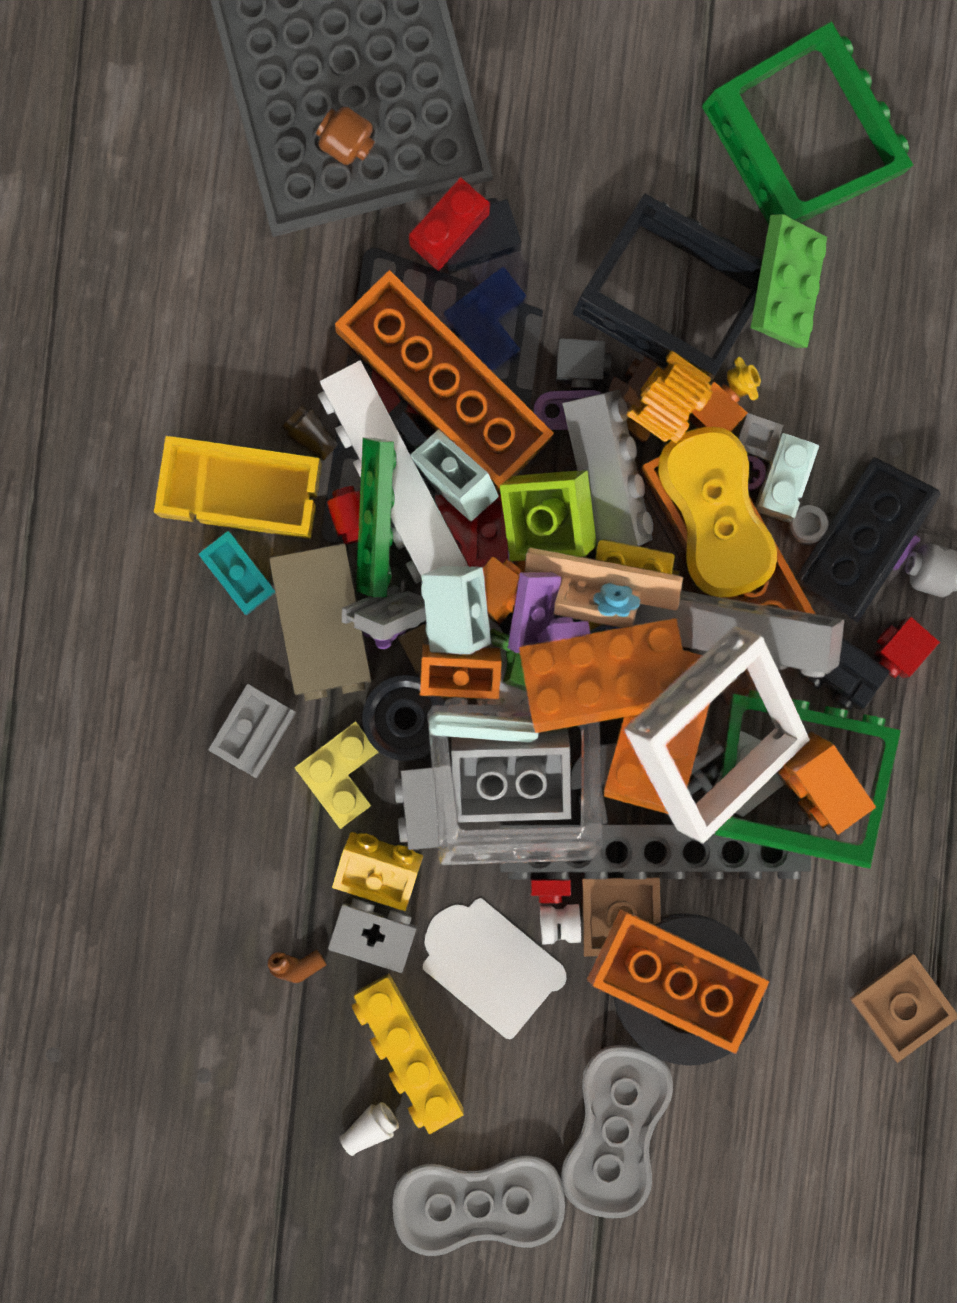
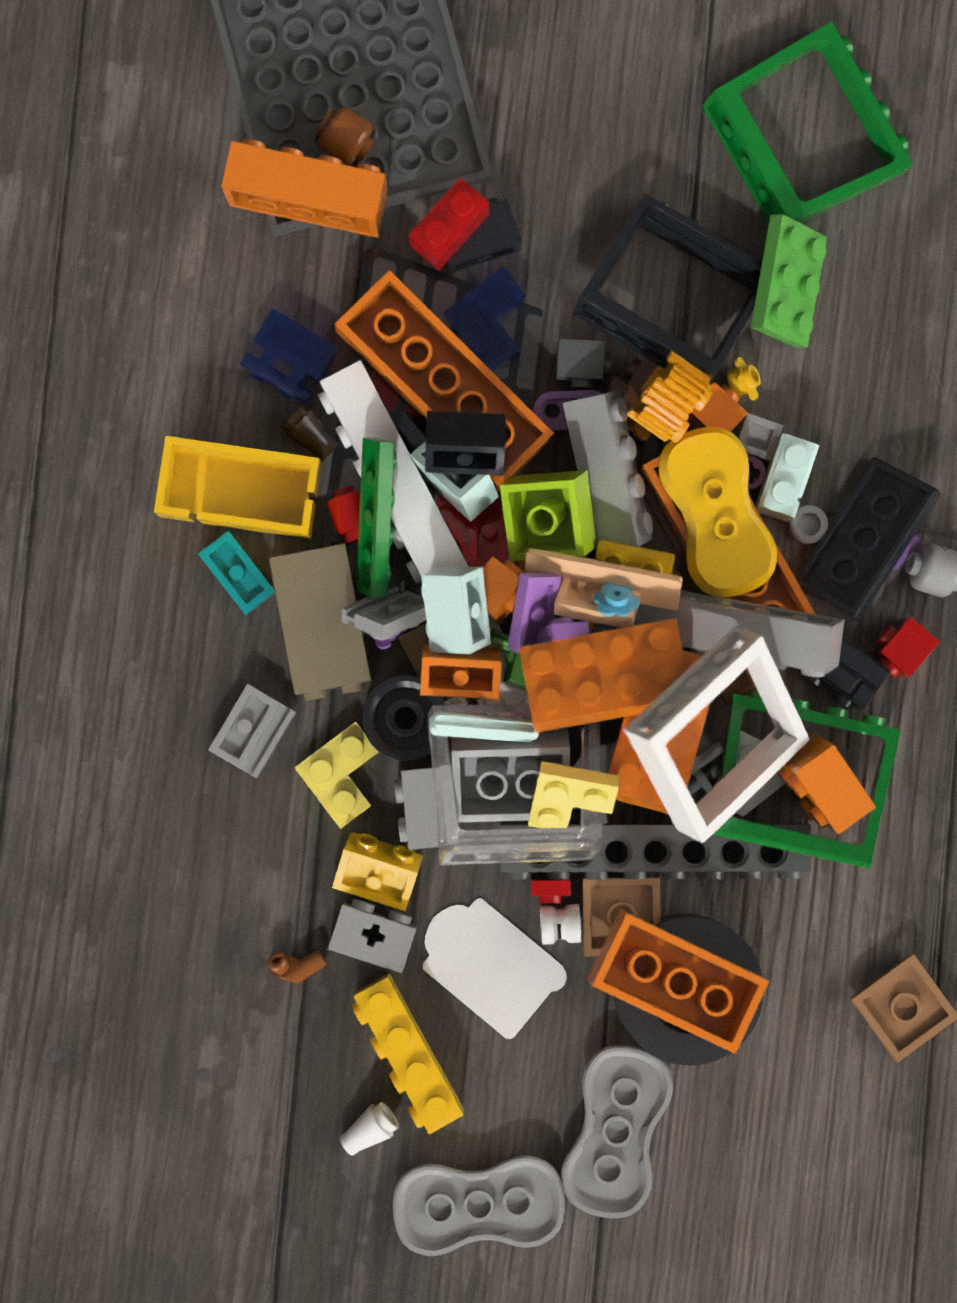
(294, 345): none -> clear blue plate
(305, 187): none -> orange brick
(465, 443): none -> black brick
(566, 787): none -> light yellow plate

